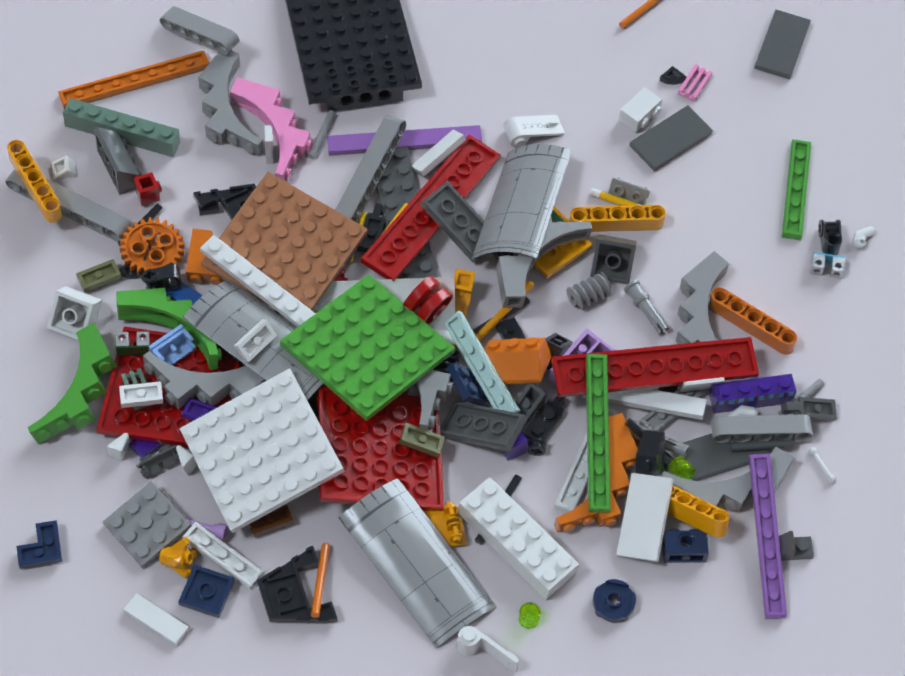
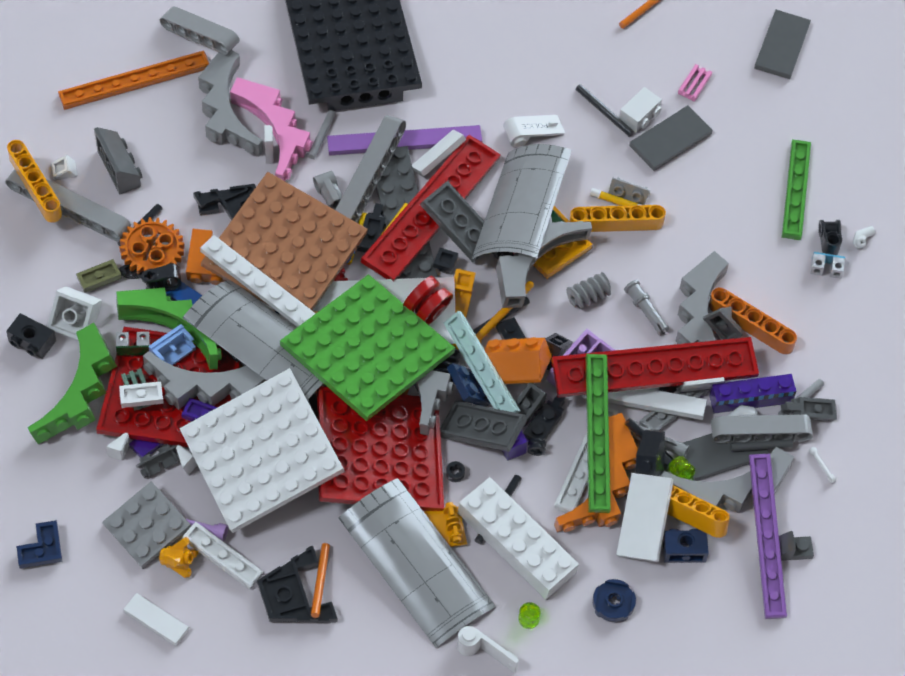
(25, 327): none -> black brick
(134, 130): sand green brick -> none
(147, 189): red brick -> none
(206, 591): dark blue plate -> none
(255, 340): white plate -> none
(274, 520): reddish brown plate -> none
(328, 187): none -> light grey piece
(421, 440): olive plate -> none
(445, 260): none -> black tile
(451, 467): none -> black bush
(604, 110): none -> black bar
(613, 258): dark grey slope -> none
(672, 76): black tile -> none
(723, 324): none -> dark grey slope

